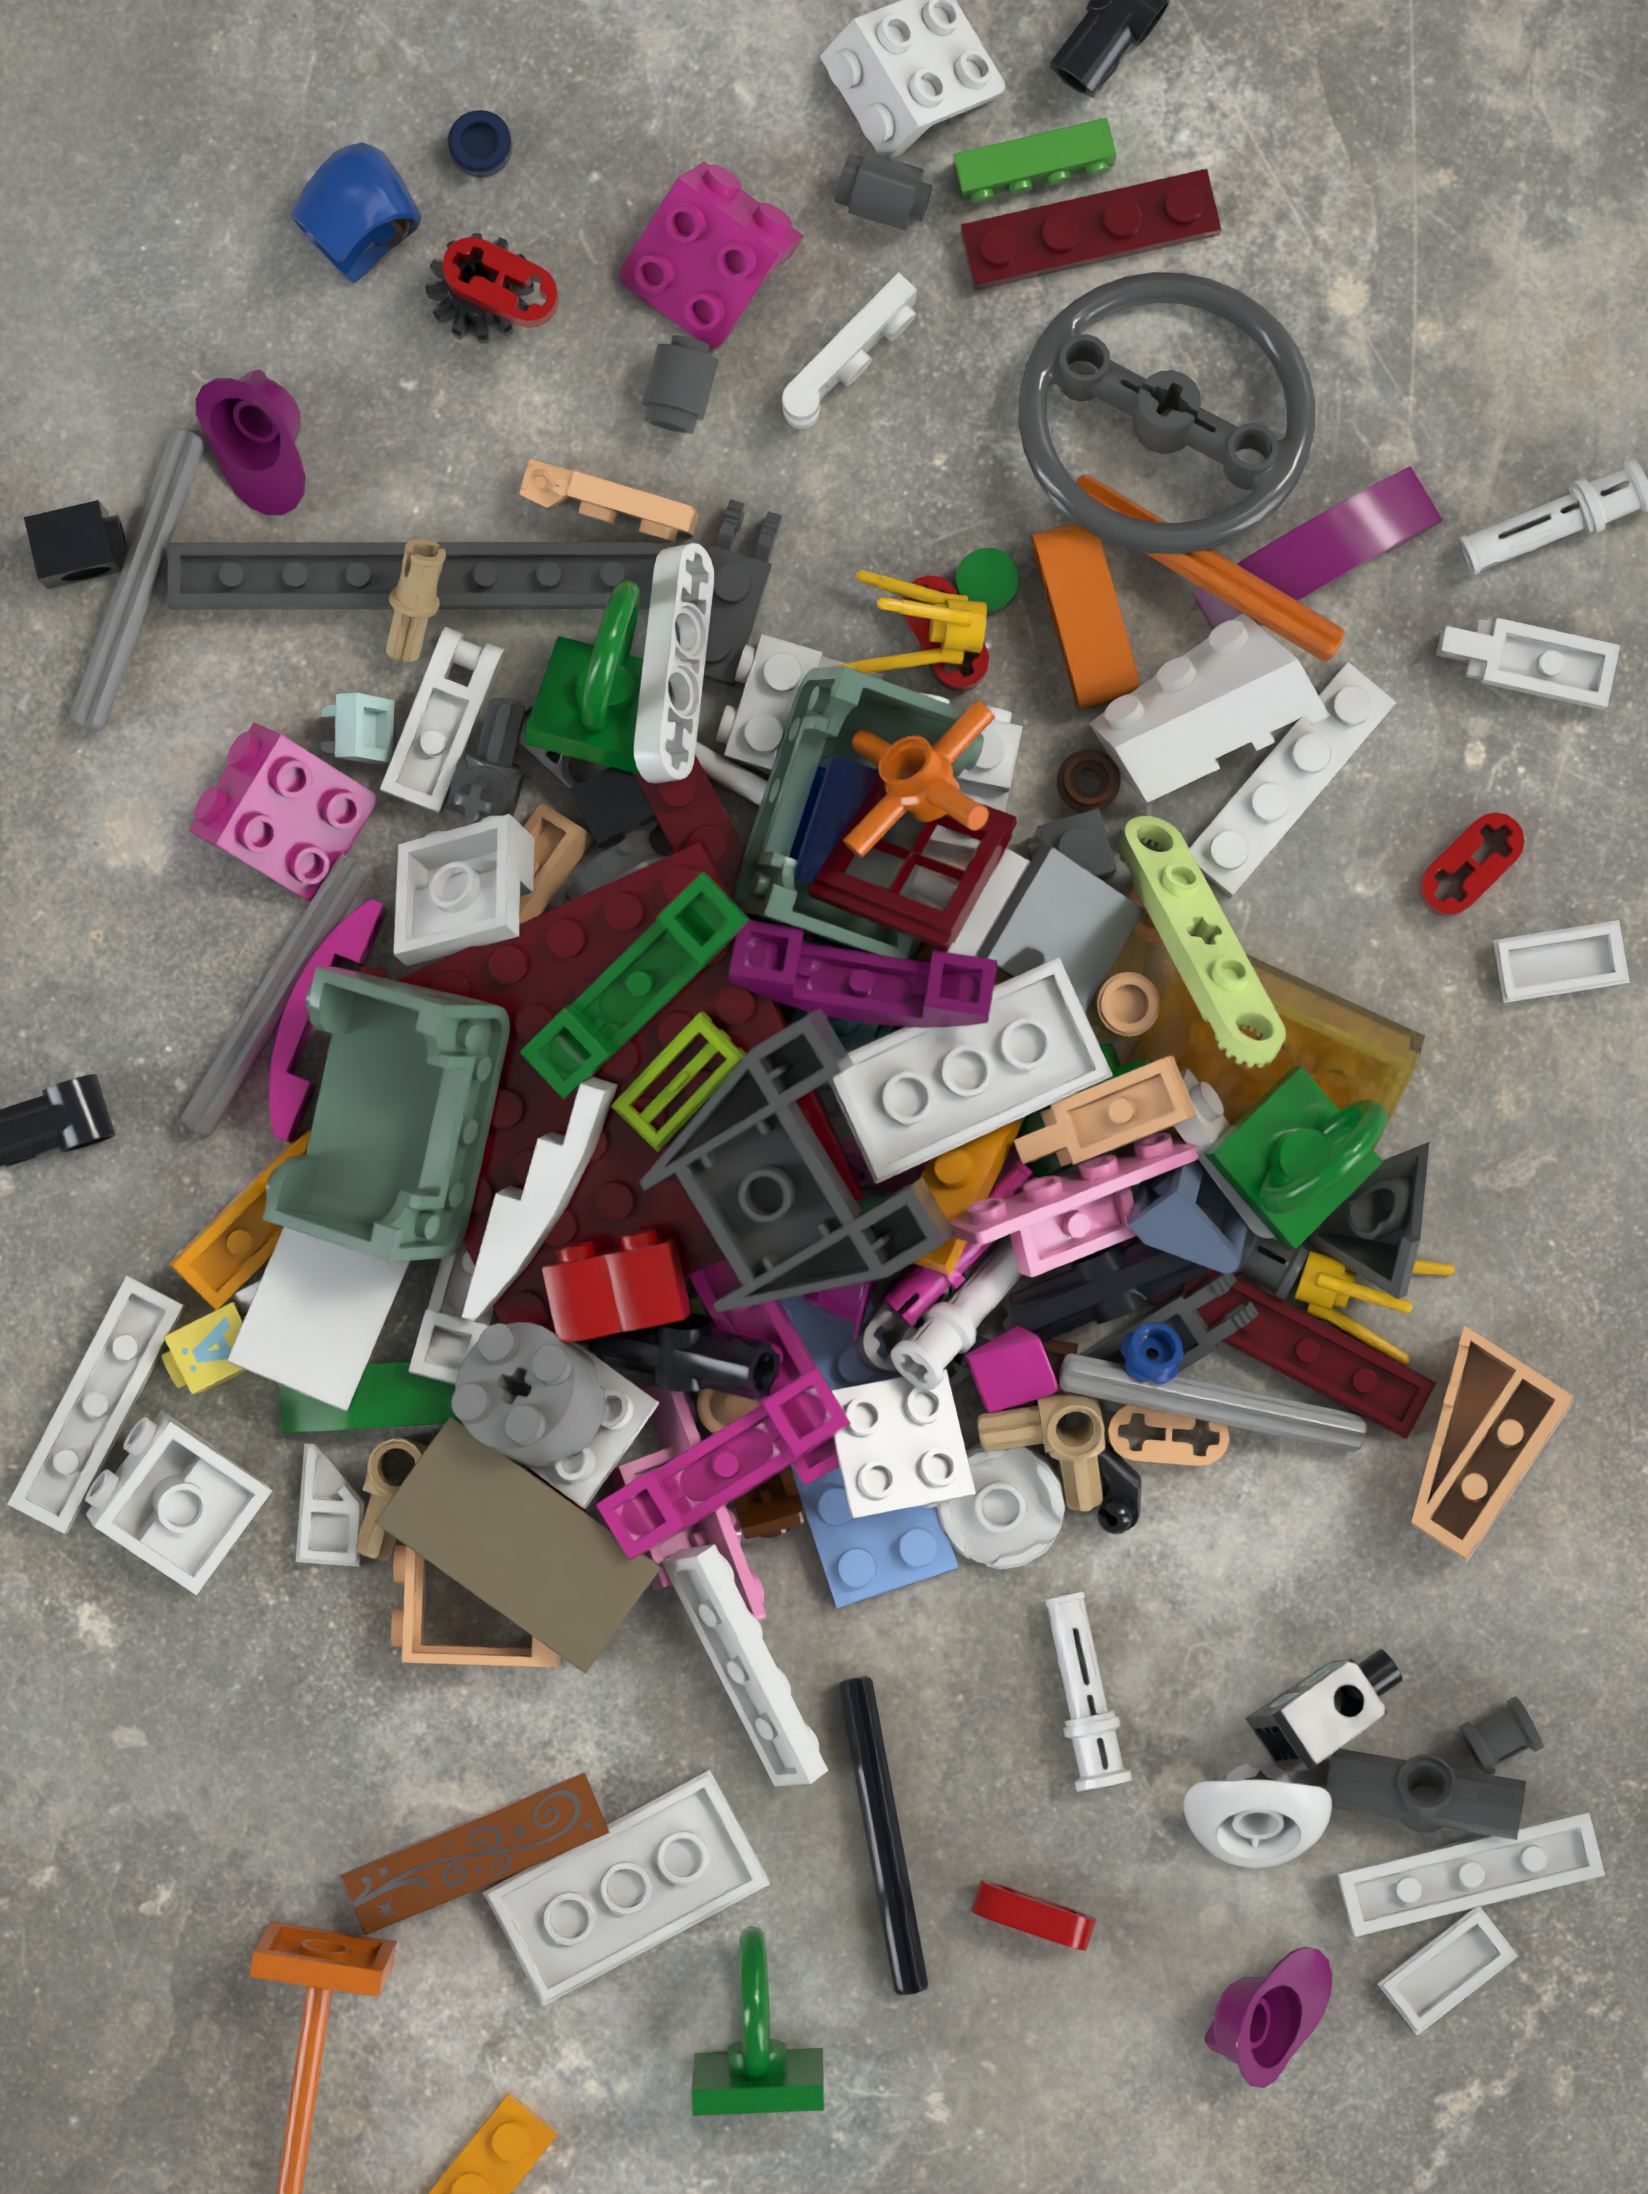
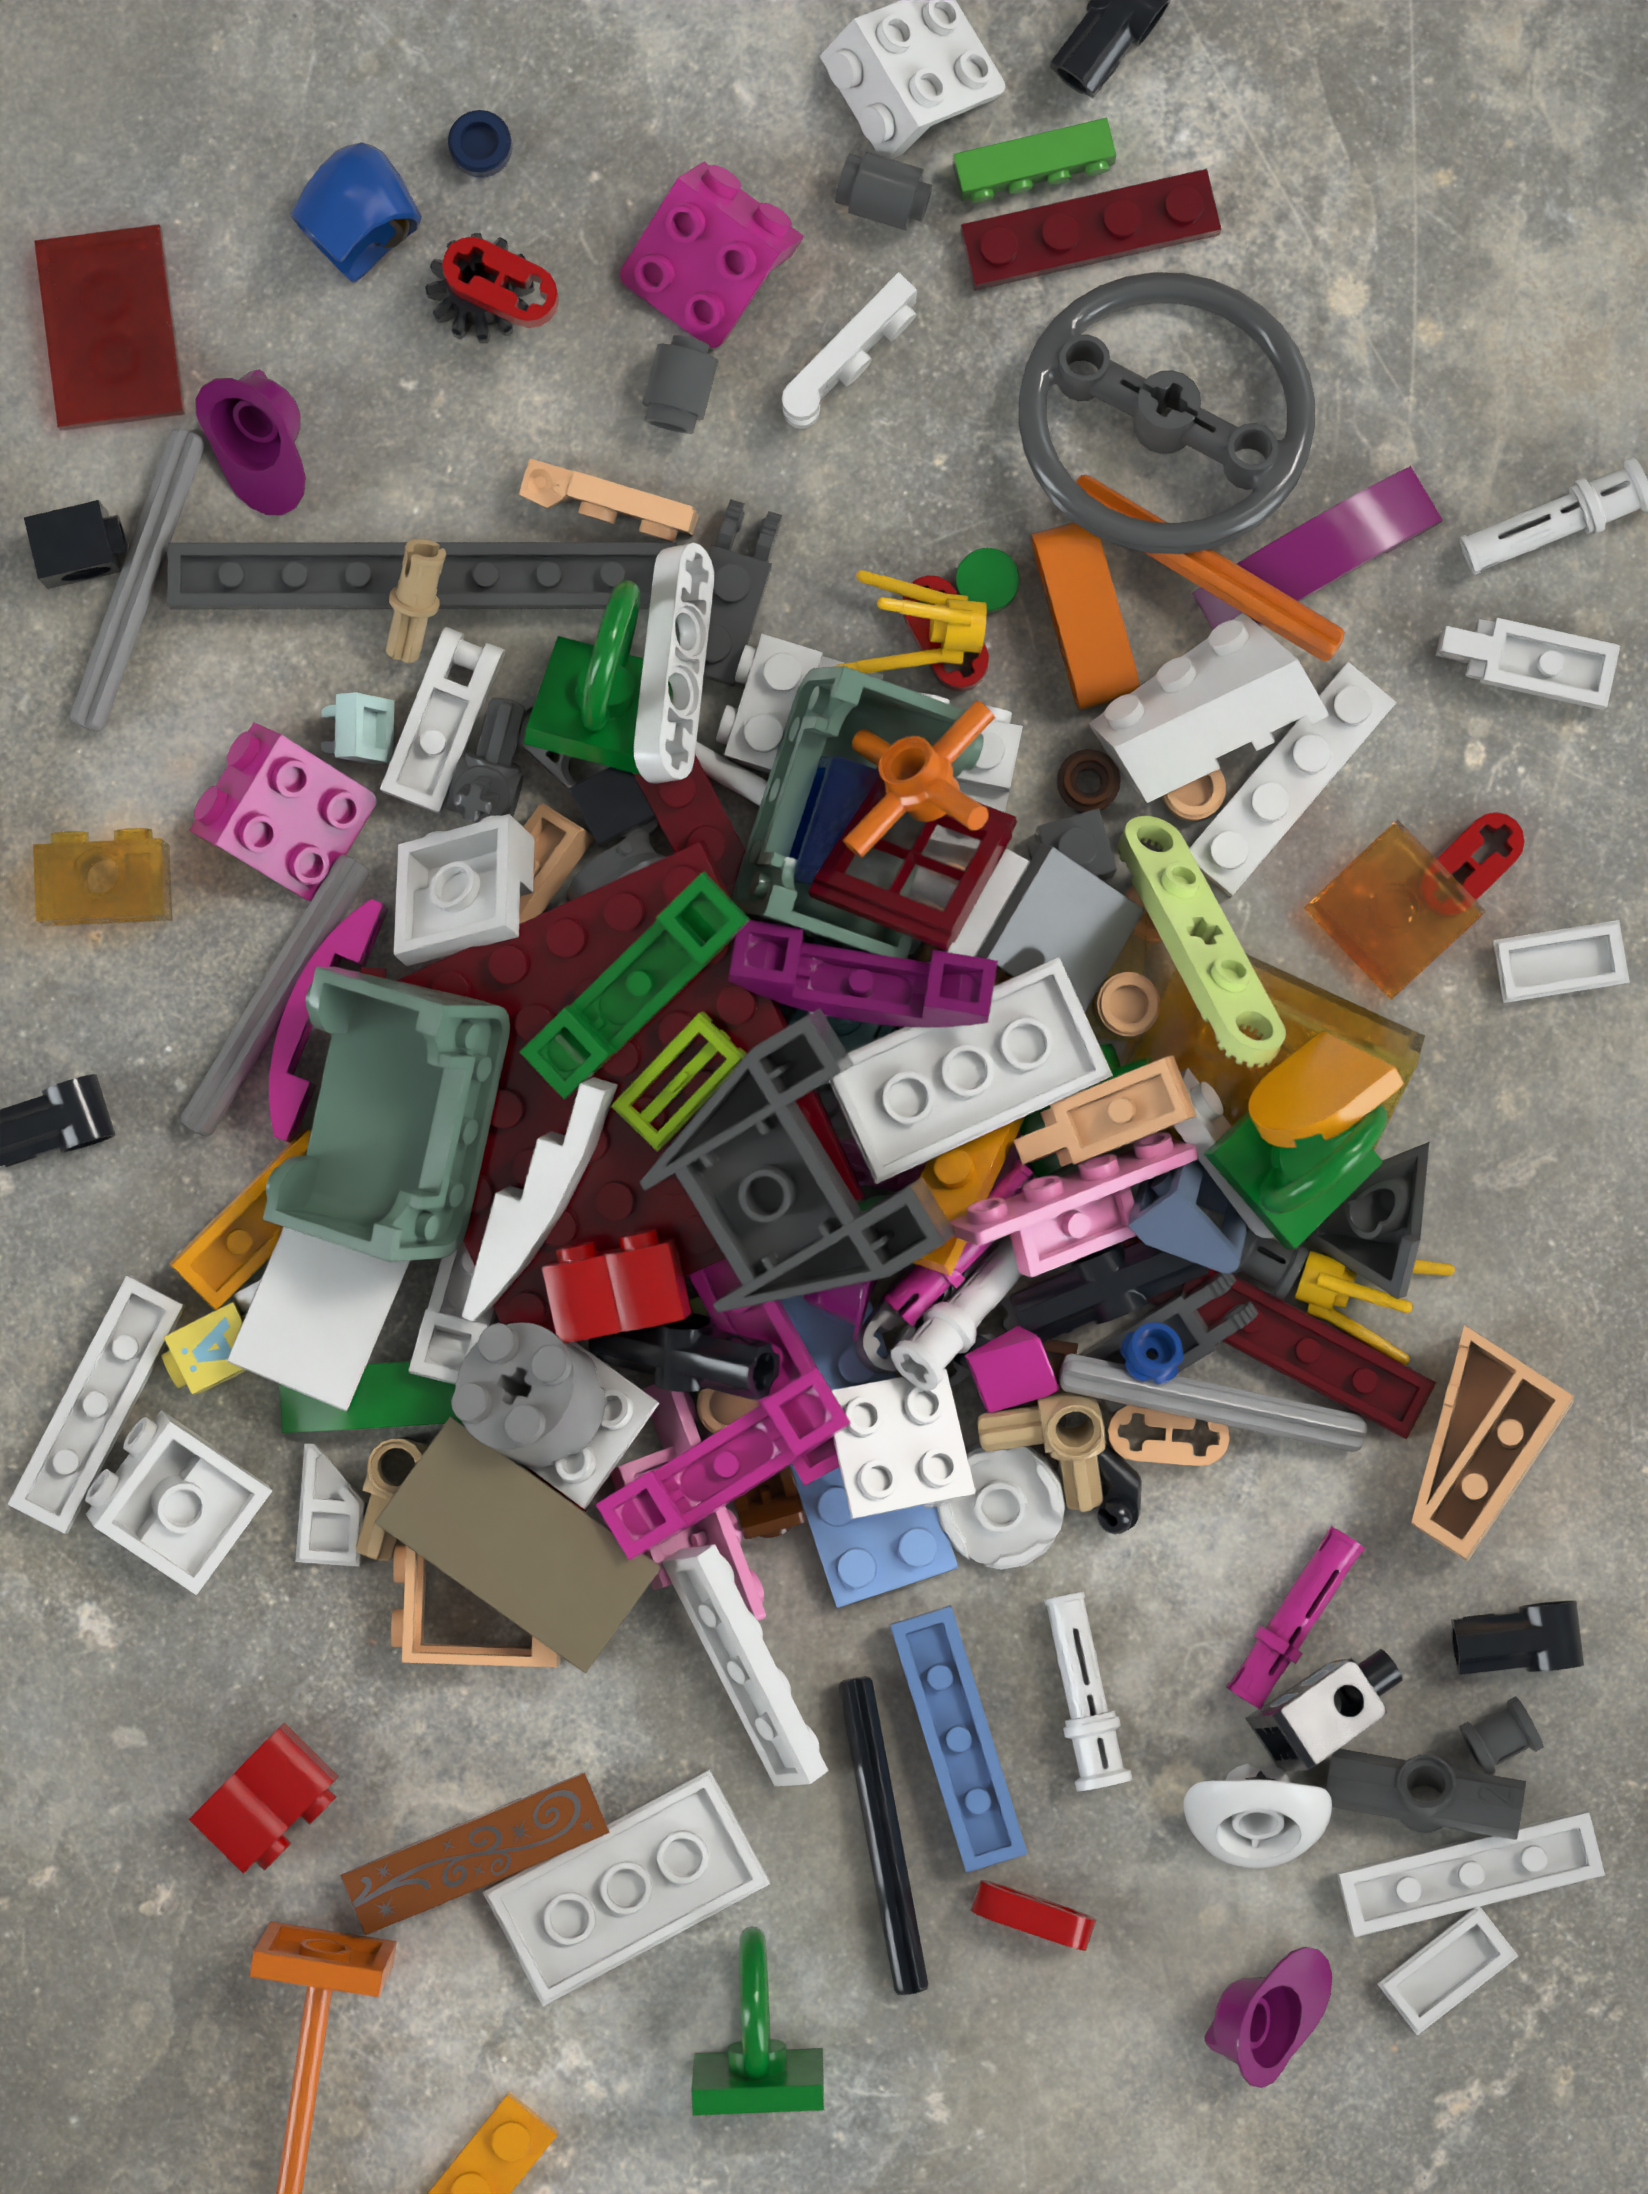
(109, 327): none -> clear red tile
(141, 887): none -> clear yellow brick
(265, 1799): none -> red brick
(958, 1738): none -> medium blue plate
(1198, 798): none -> light nougat tile
(1294, 1619): none -> dark pink pin
(1321, 1091): none -> light orange tile
(1394, 909): none -> clear orange tile
(1535, 1637): none -> black piece

